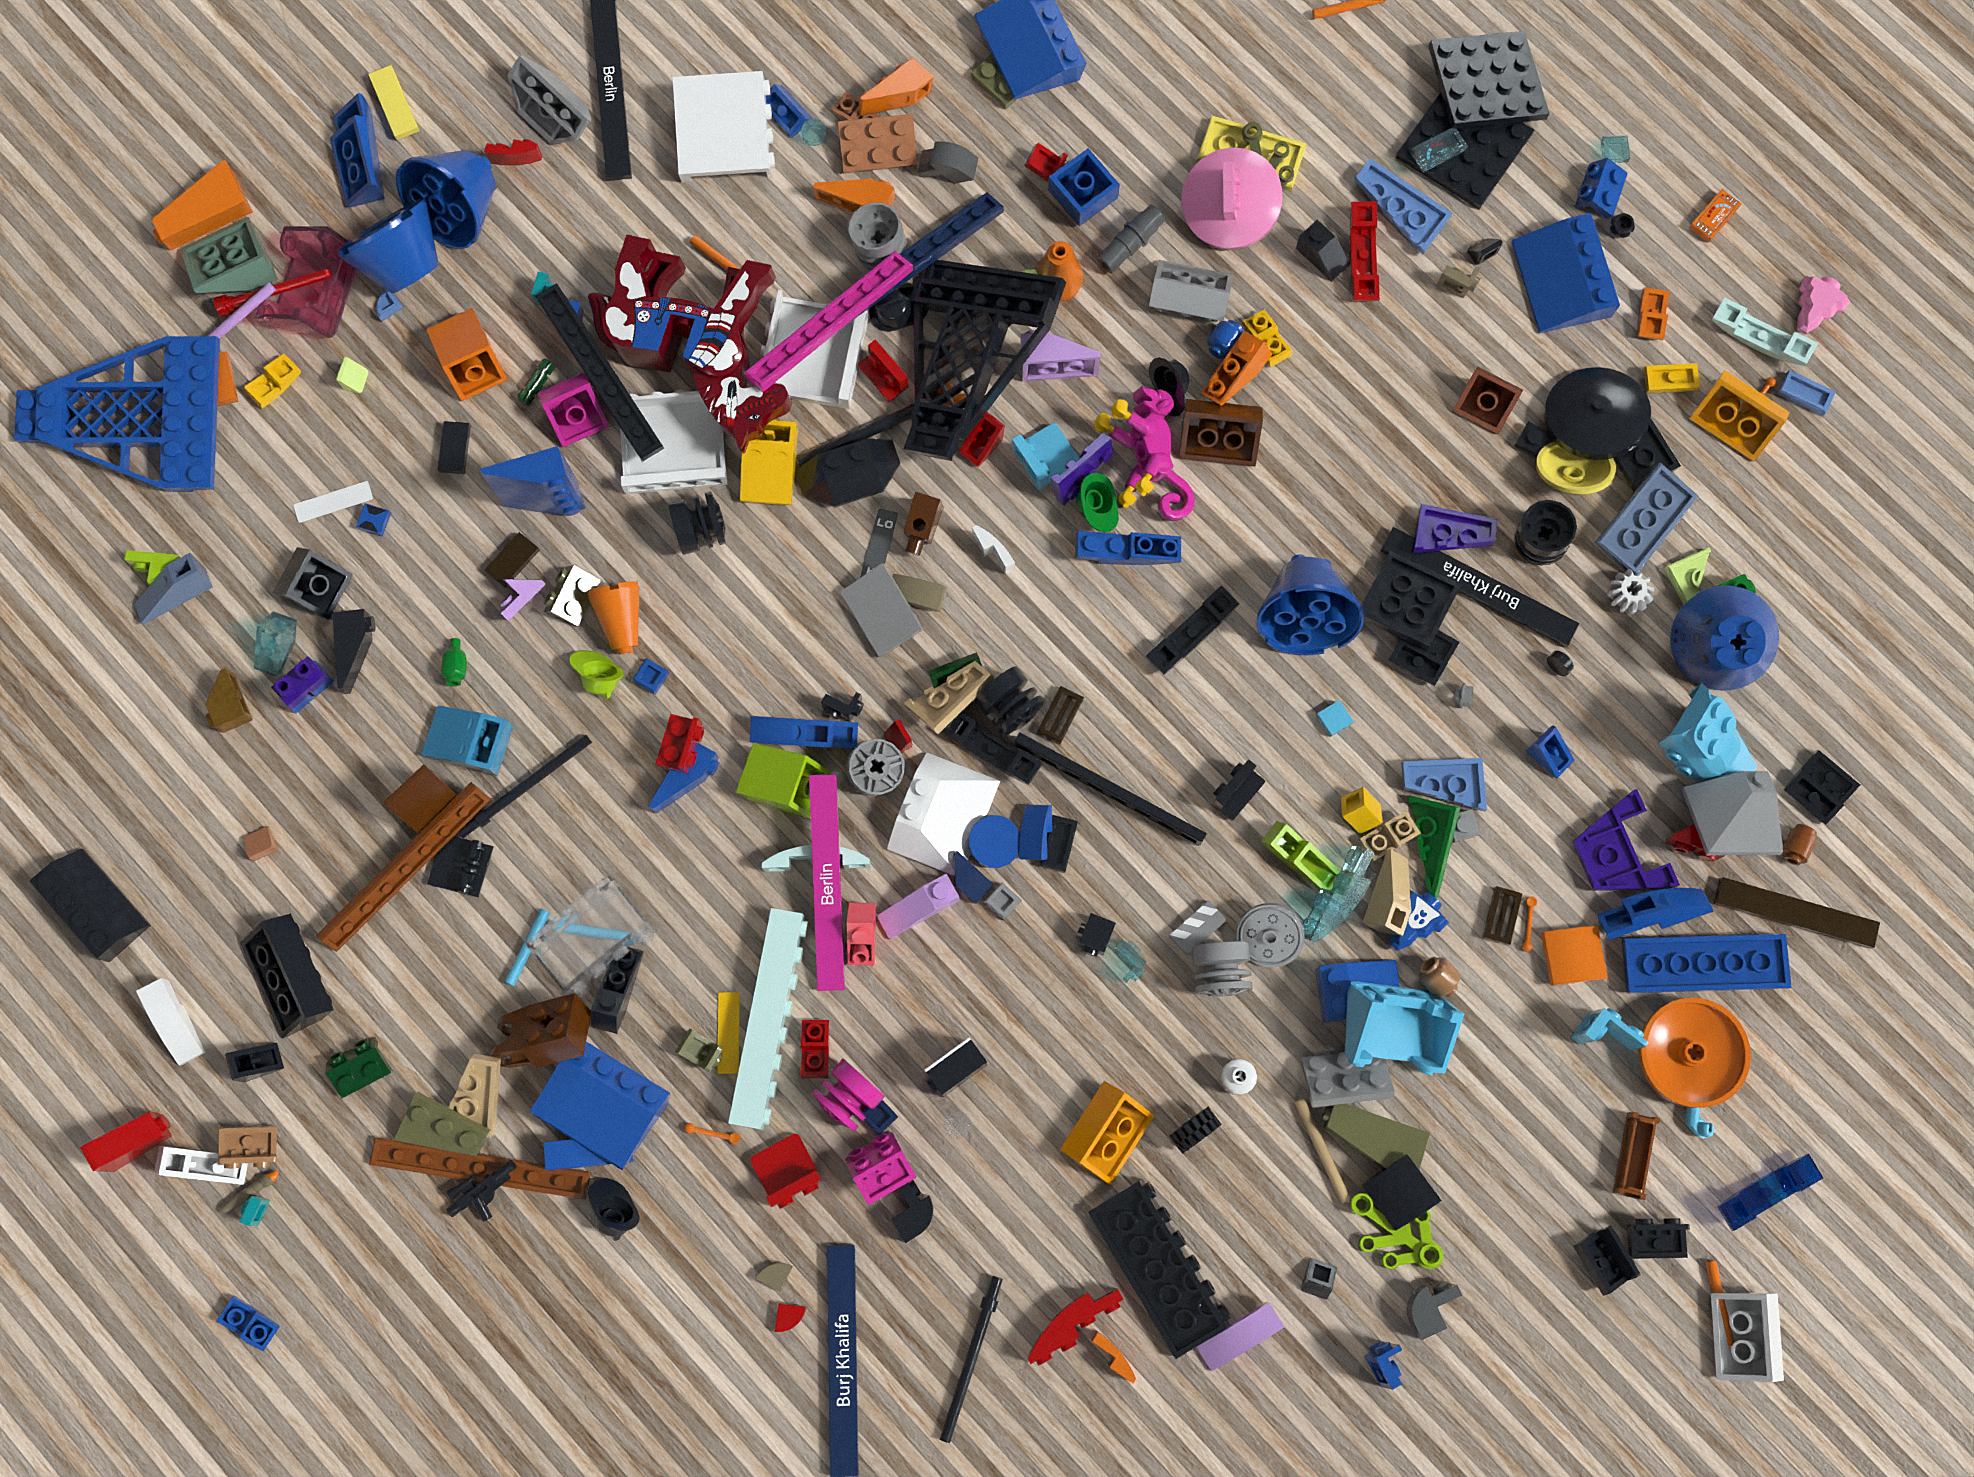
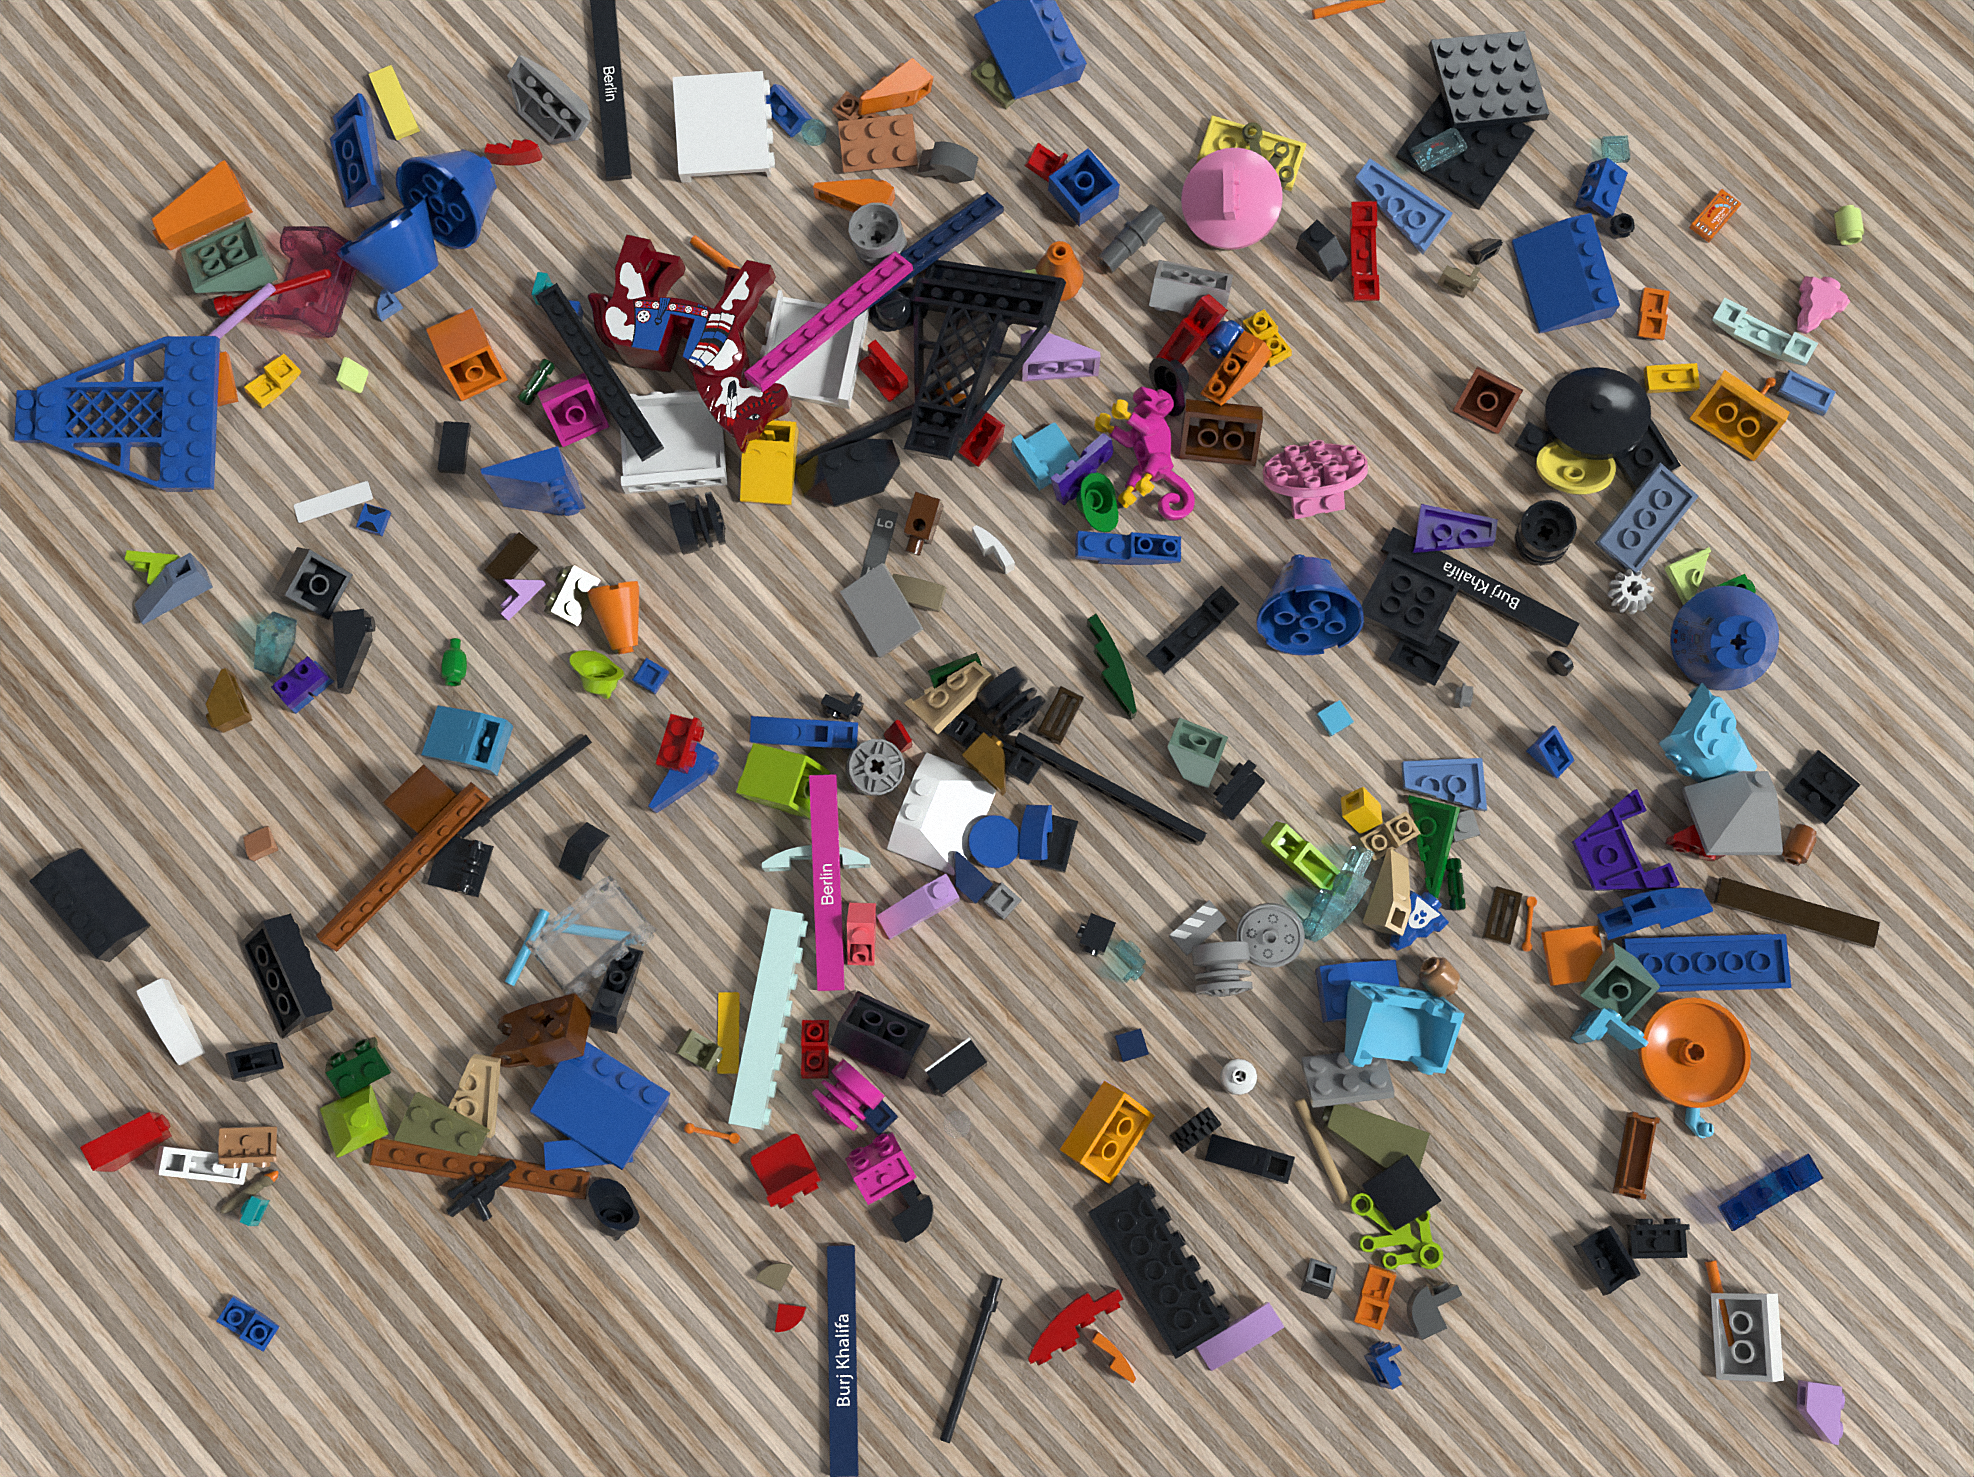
(354, 1121): none -> lime slope
(582, 850): none -> black slope
(880, 1034): none -> black slope
(988, 760): none -> pearl gold slope
(1115, 675): none -> dark green slope
(1131, 1045): none -> dark blue tile
(1193, 330): none -> red slope
(1196, 751): none -> sand green slope
(1250, 1159): none -> black slope
(1316, 476): none -> bright pink bracket
(1374, 1297): none -> orange slope
(1455, 884): none -> dark green axle
(1619, 983): none -> sand green slope
(1822, 1408): none -> lavender slope
(1849, 225): none -> yellowish green brick

